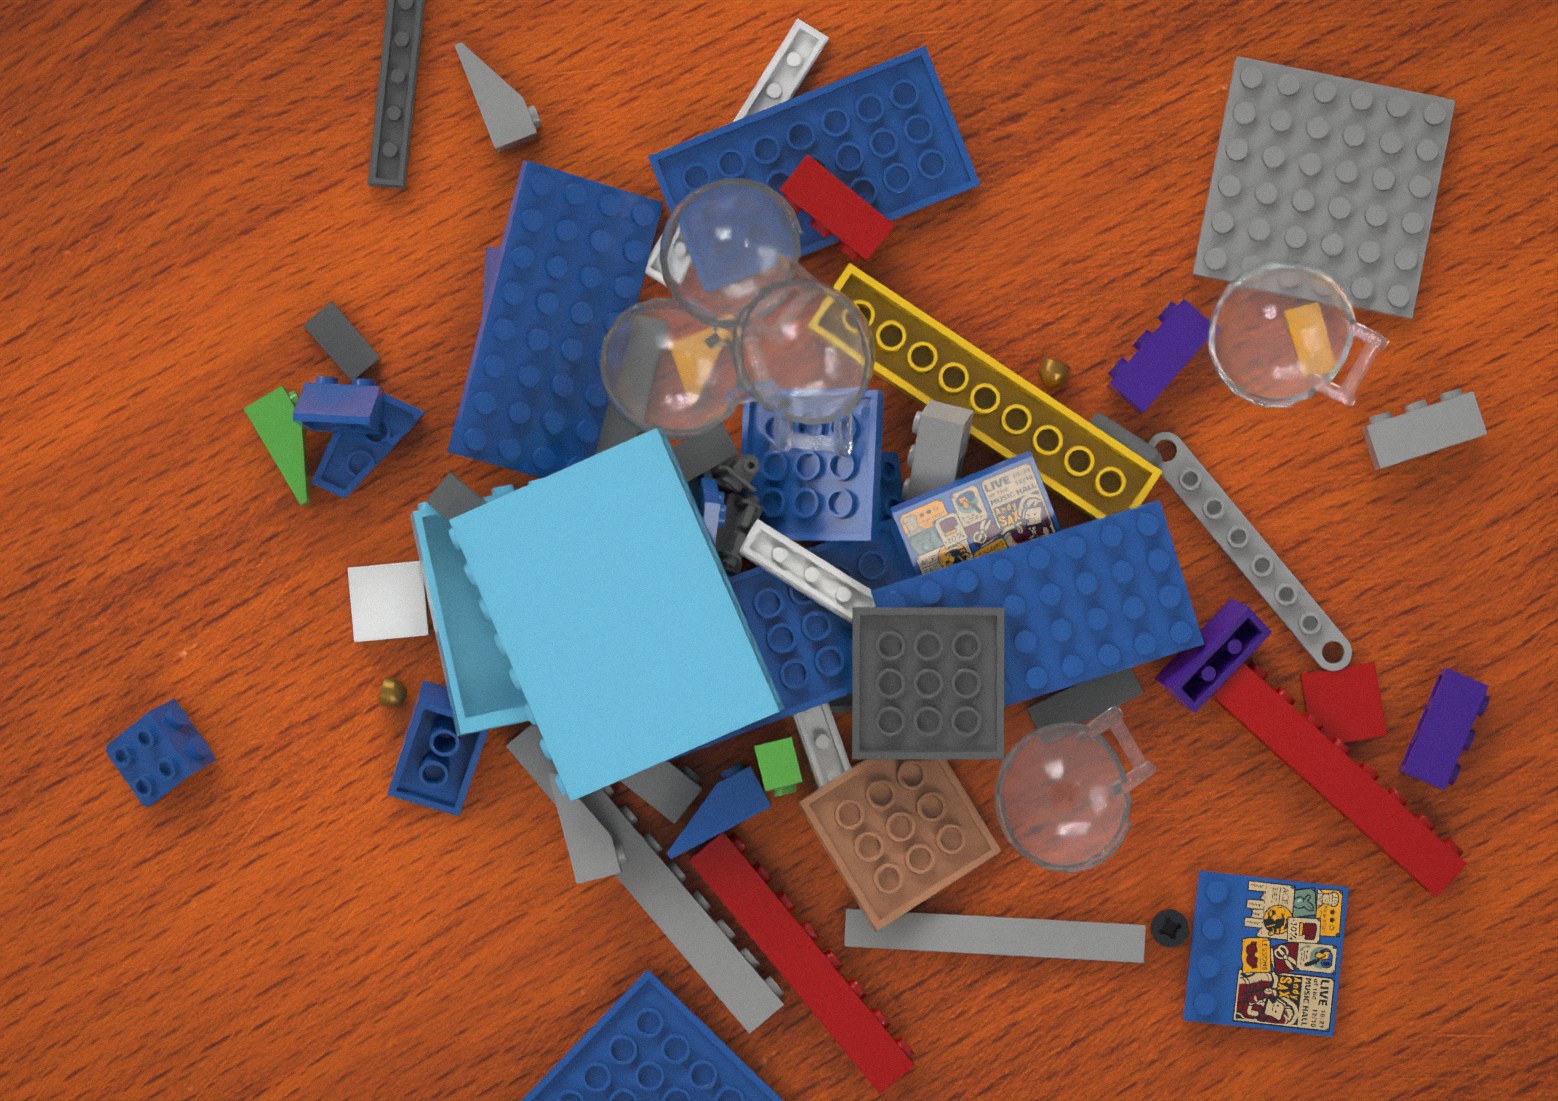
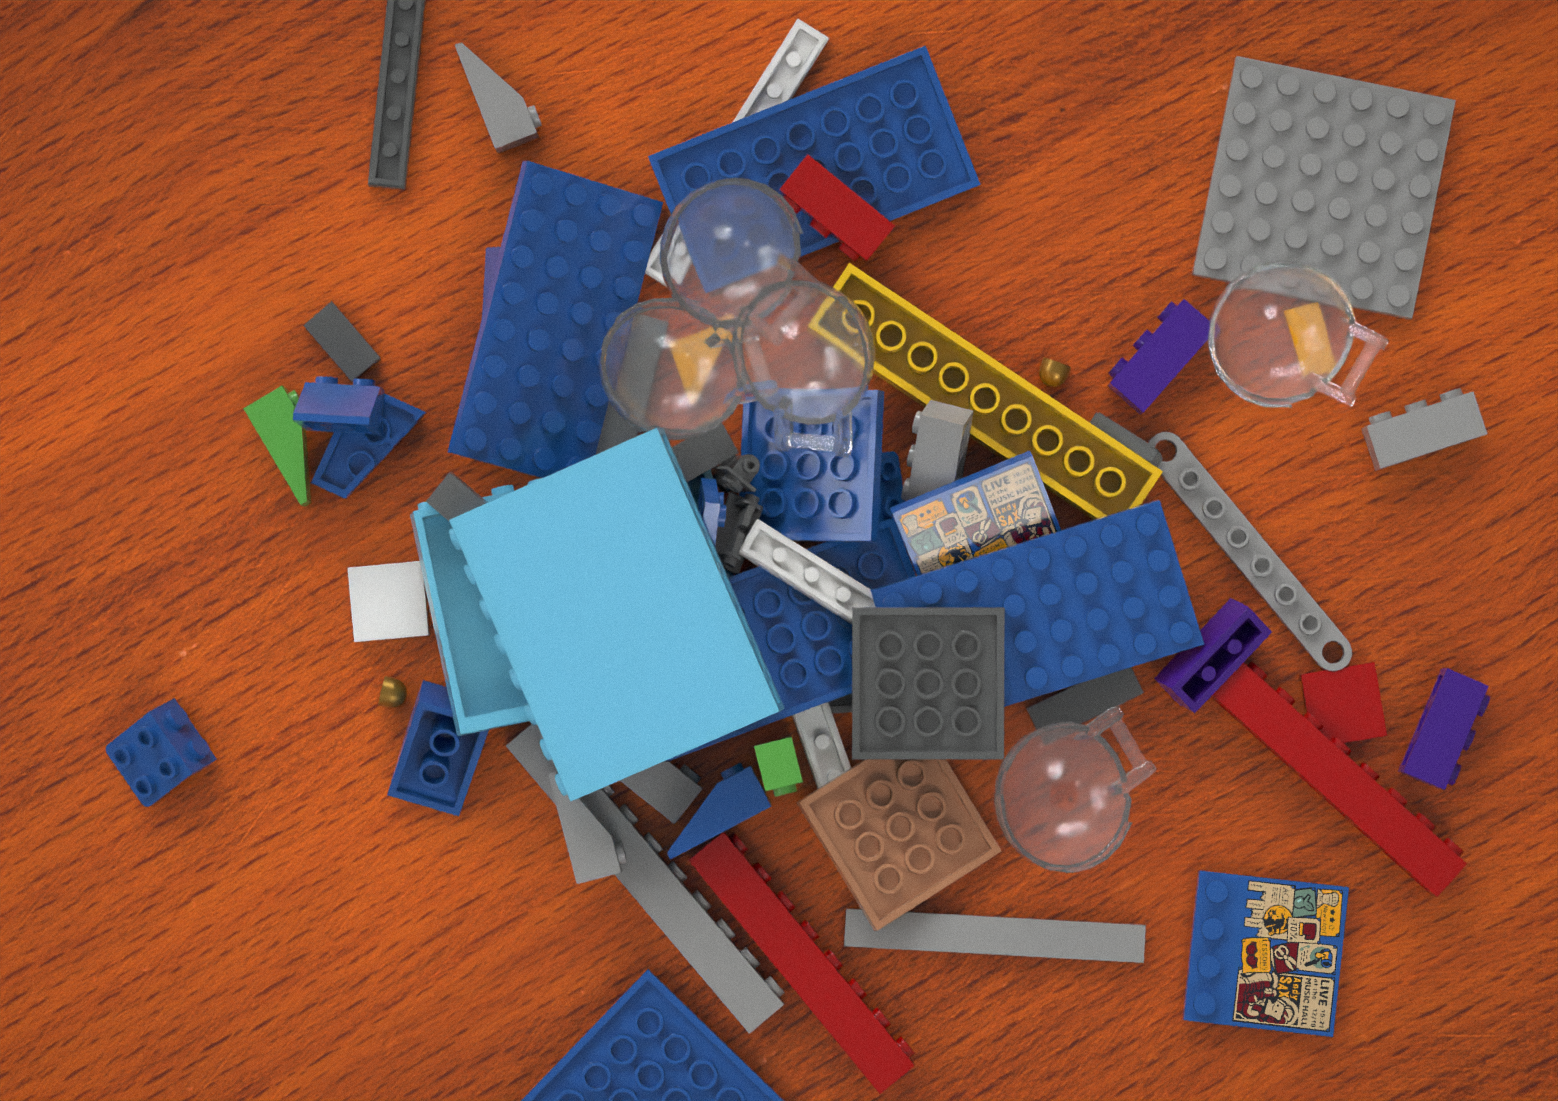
(1161, 924): black wheel -> none

